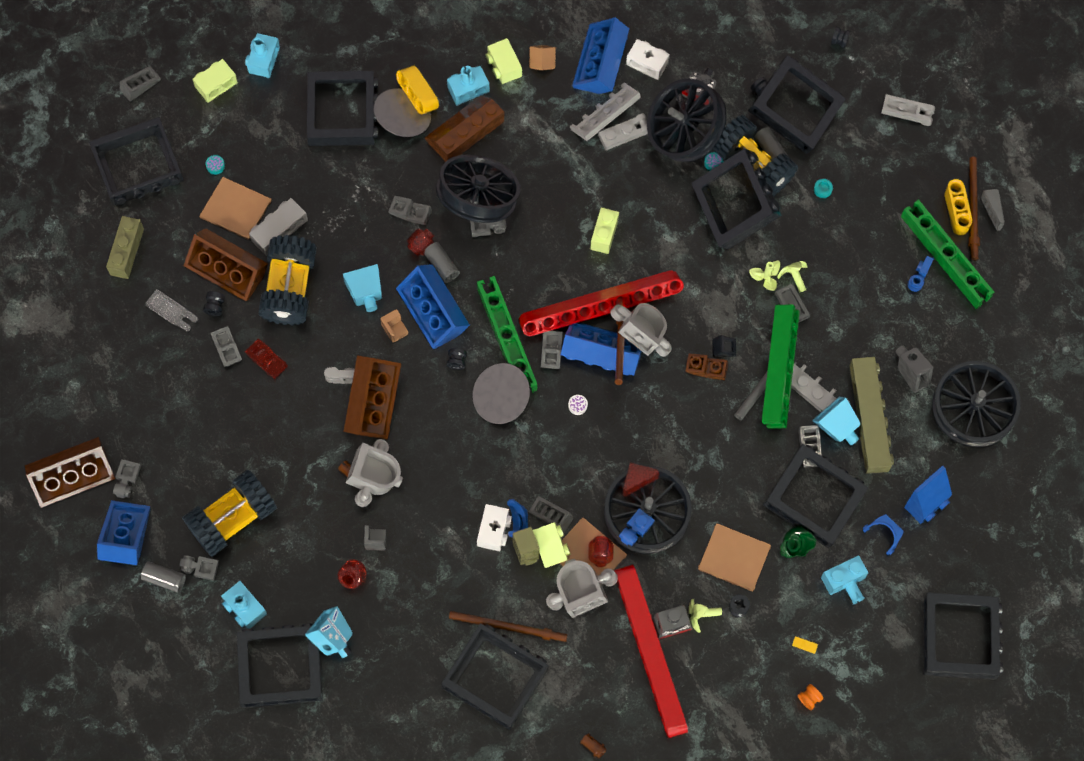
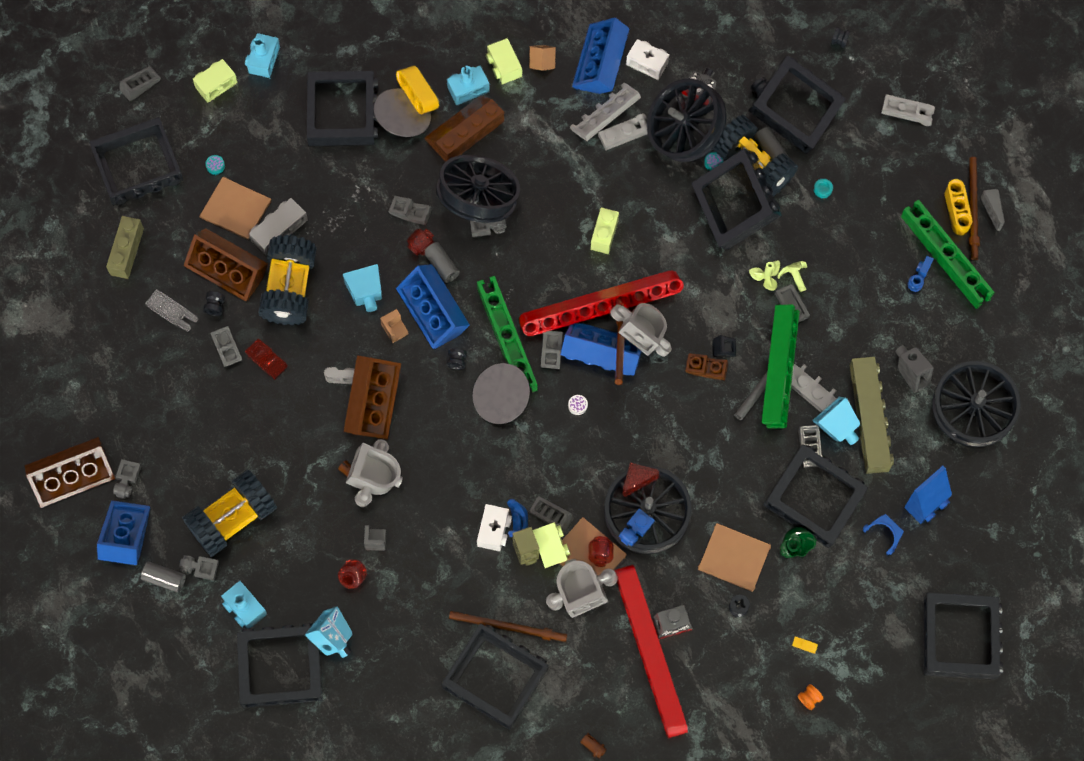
(698, 611): yellowish green plant -> none
(845, 577): medium azure brick -> none

